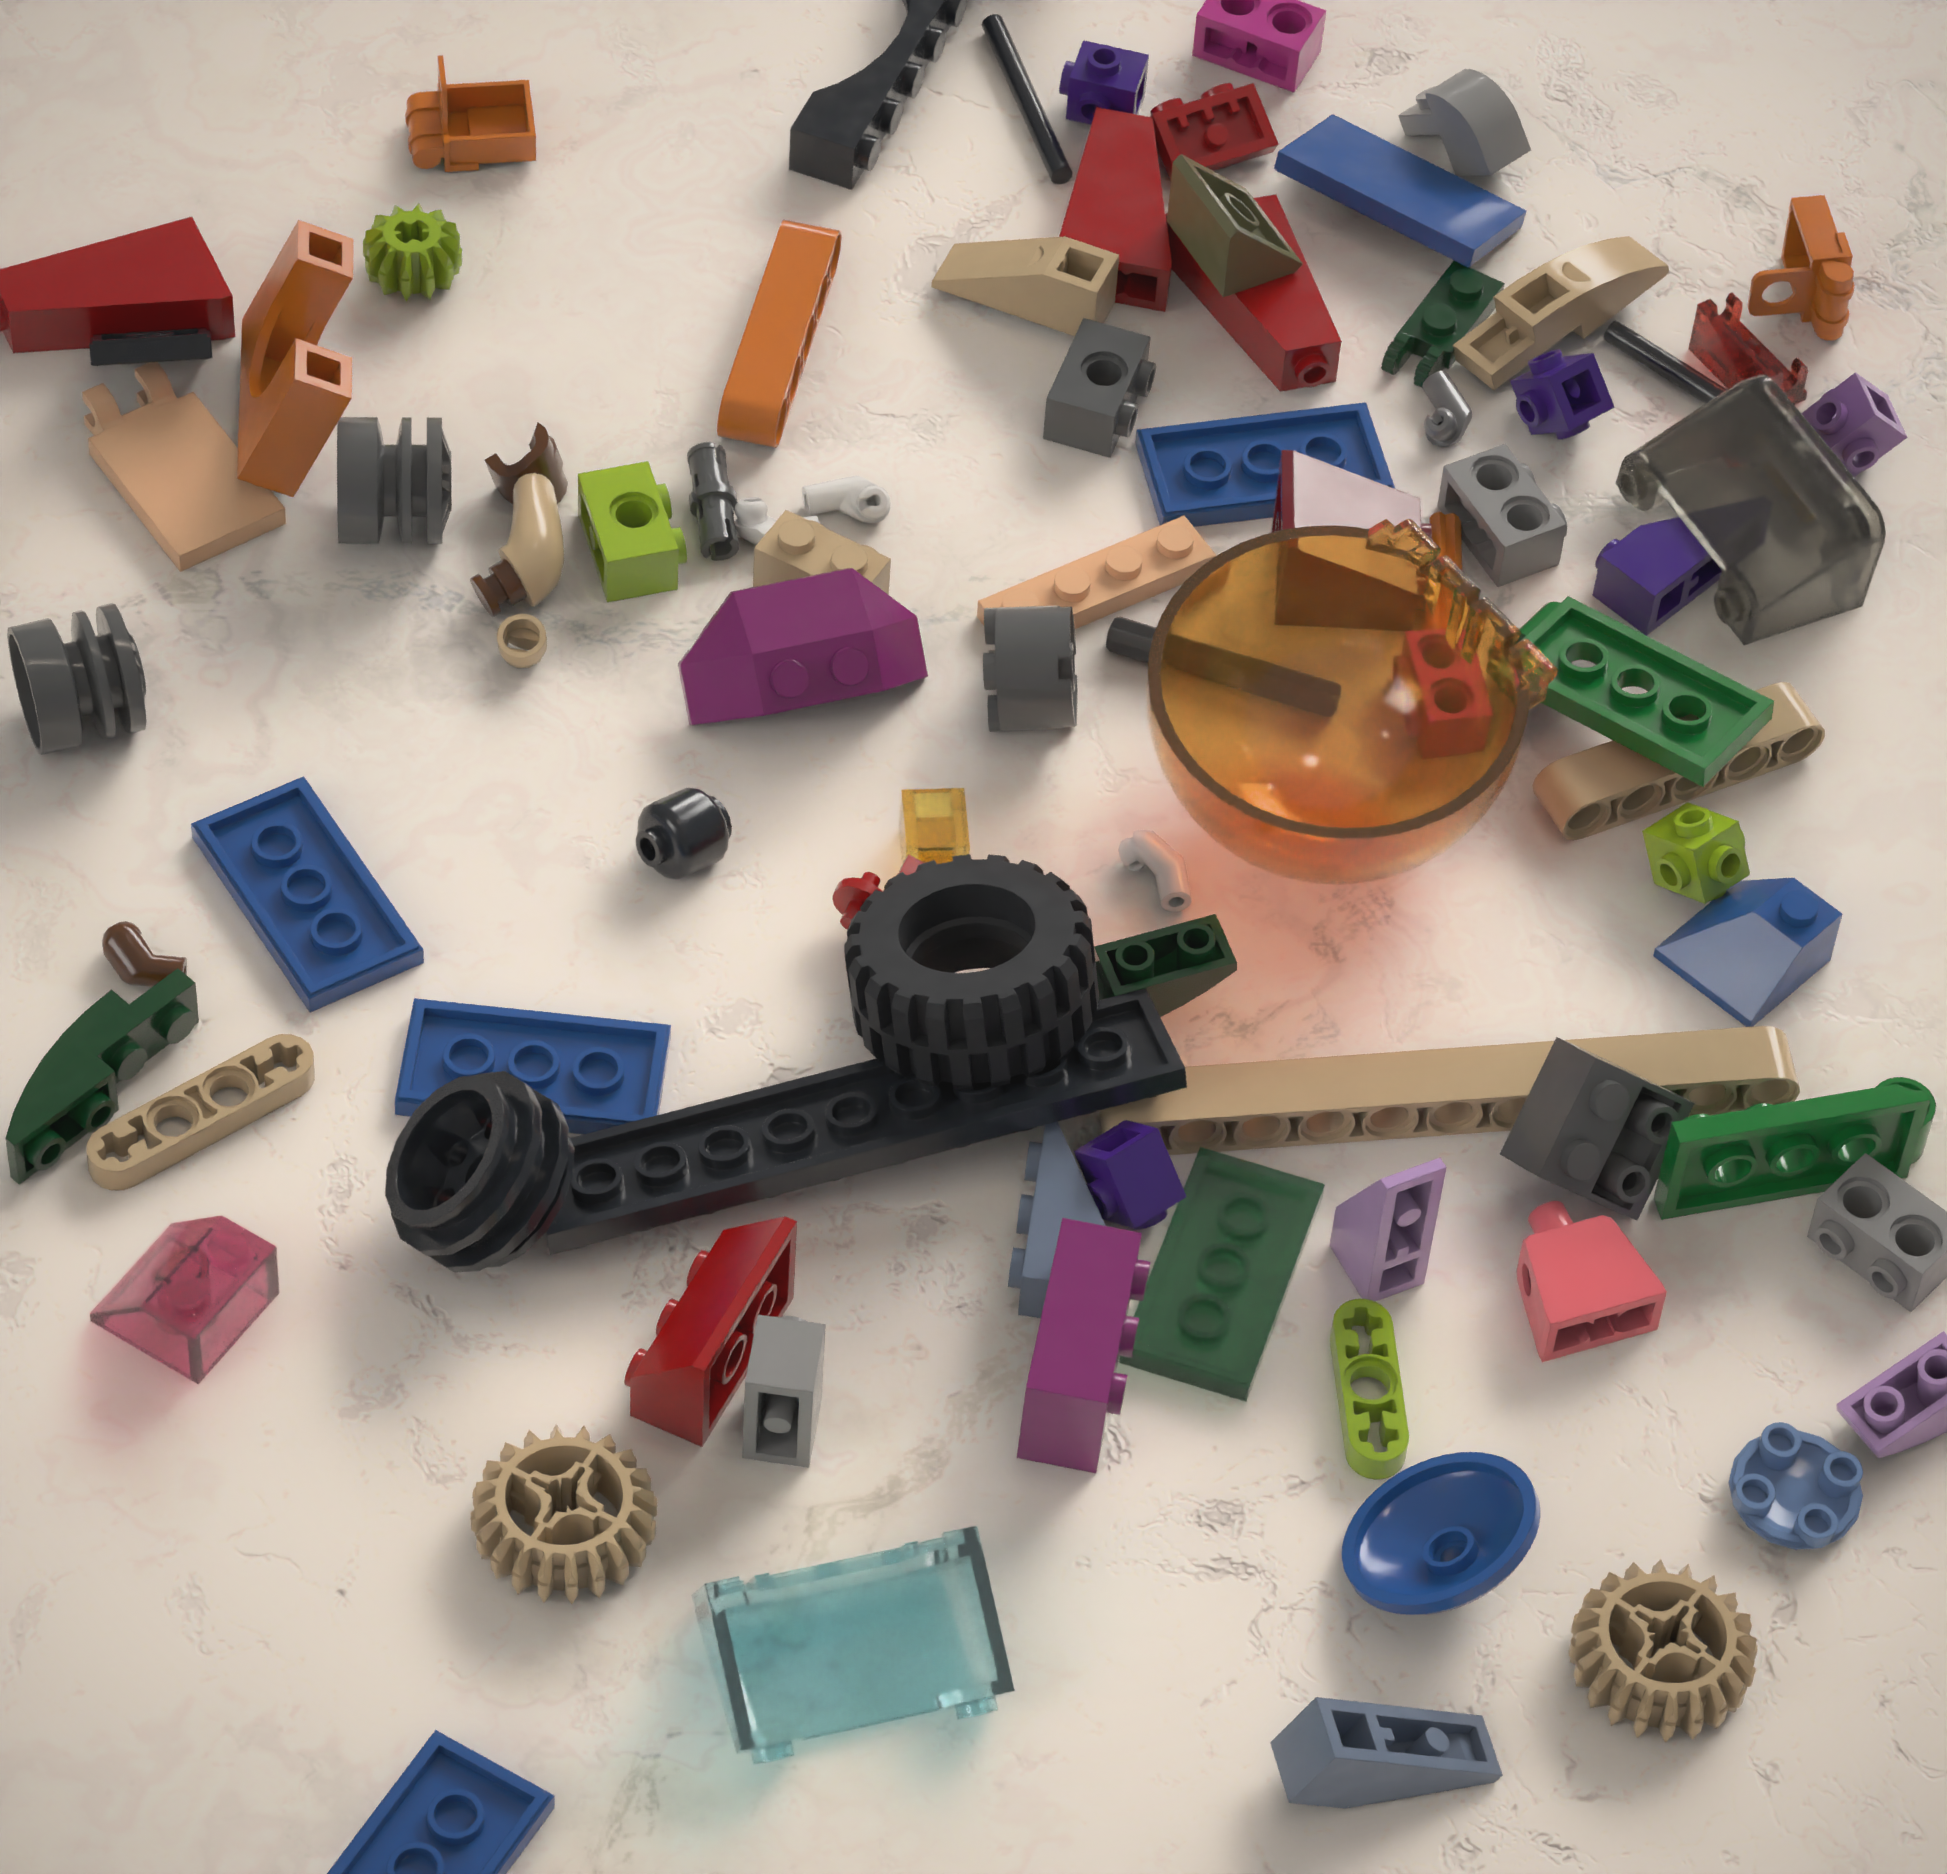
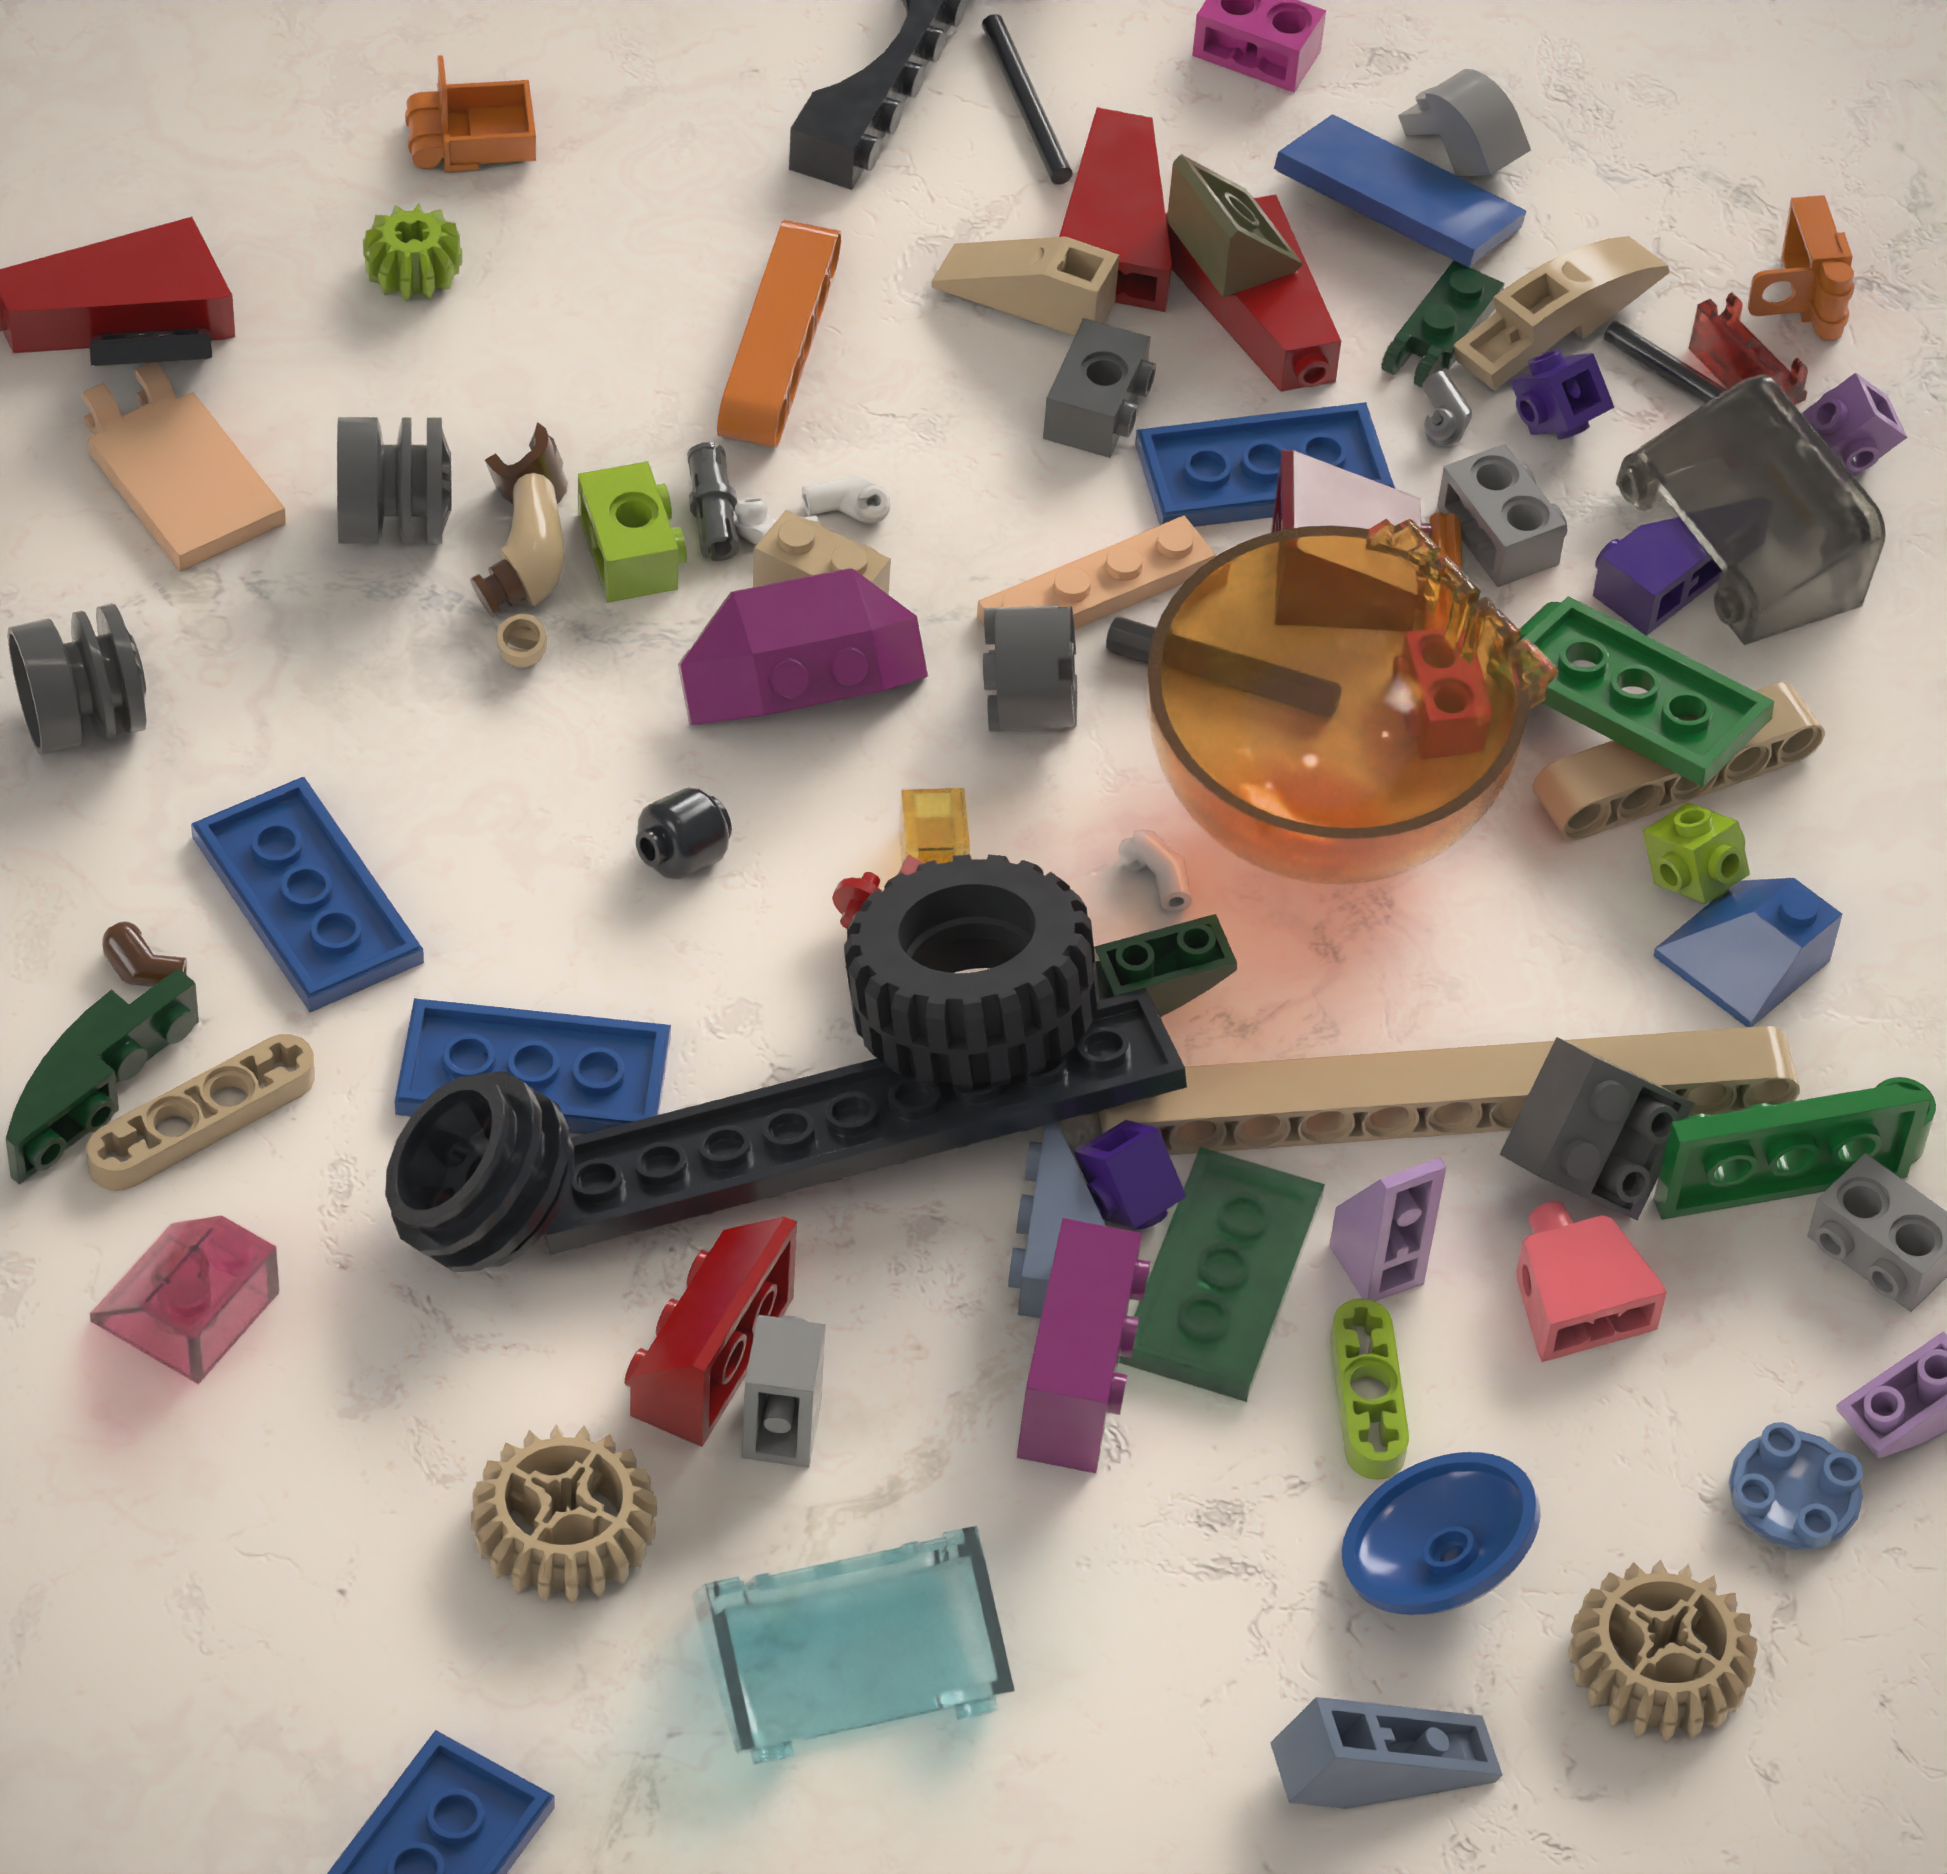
(288, 383): orange arch -> none
(1103, 79): dark purple brick -> none
(1214, 130): red bracket -> none

